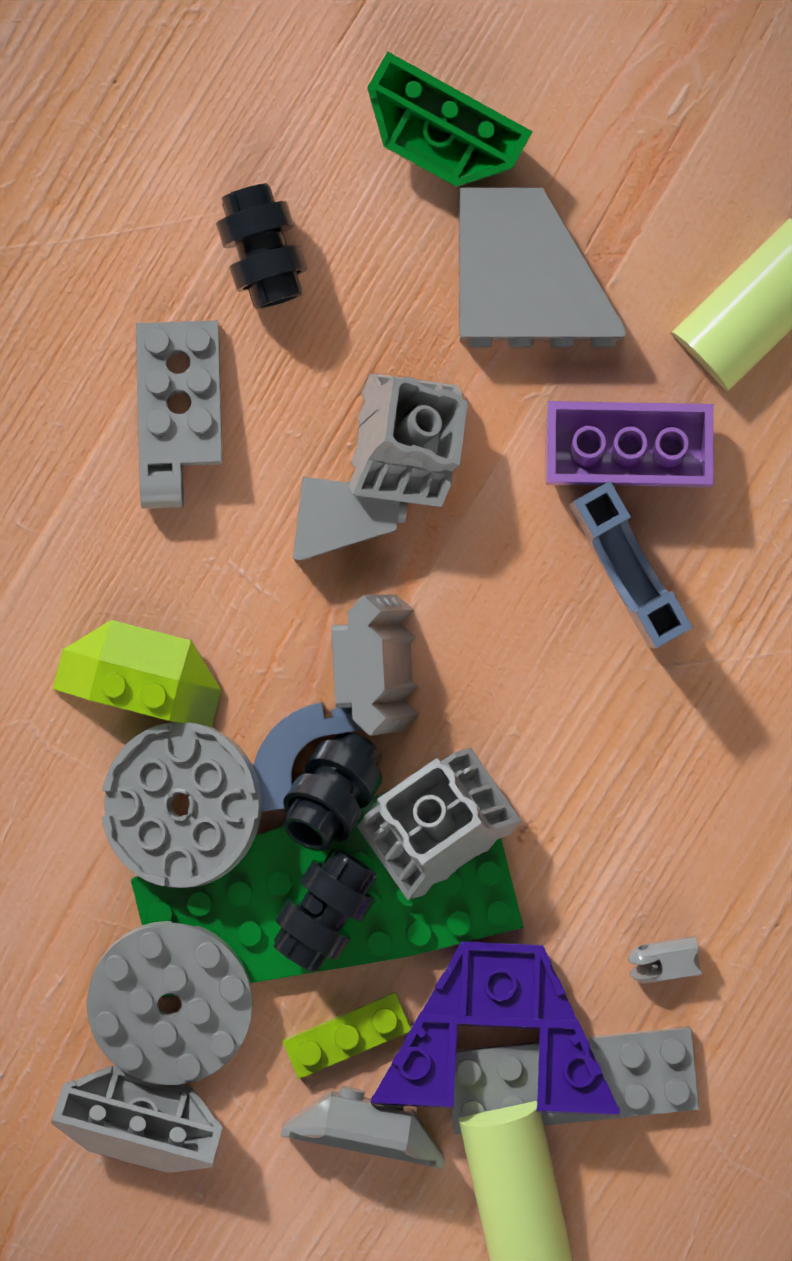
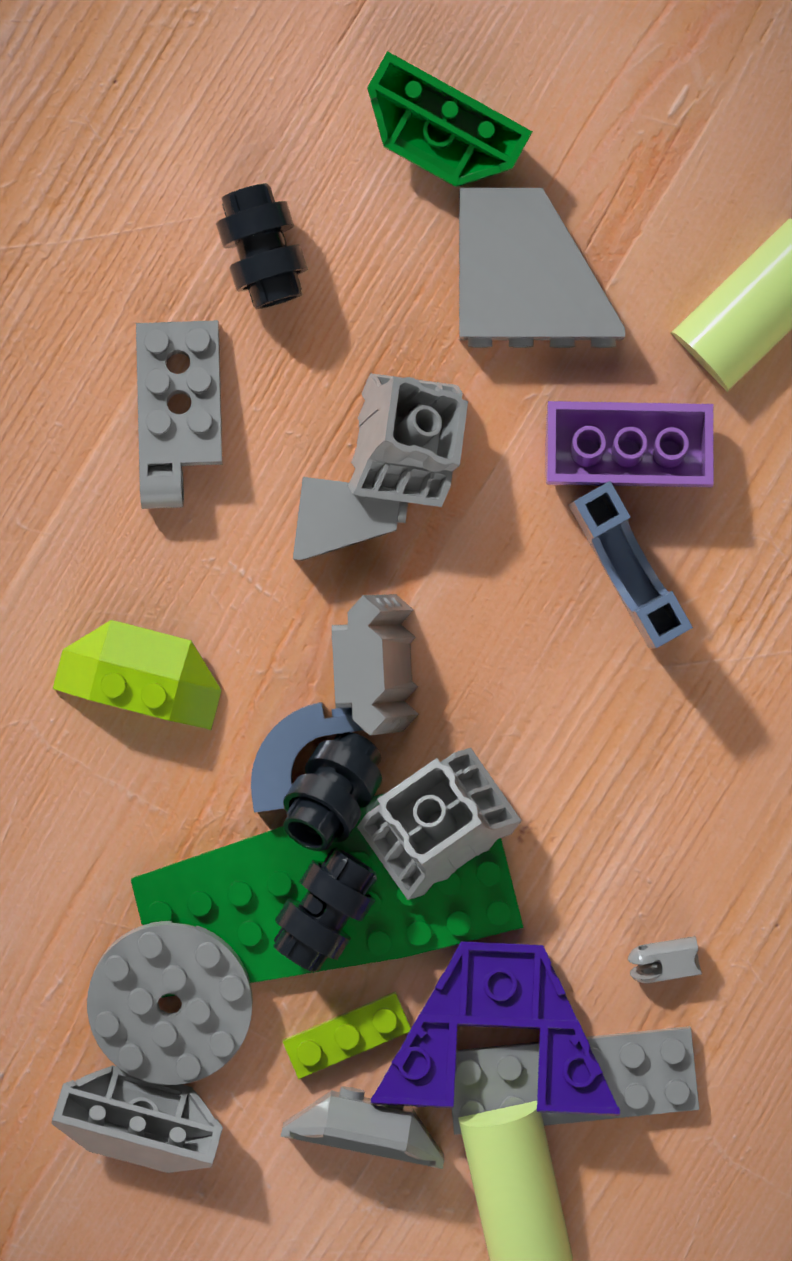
(221, 811): light grey plate -> none

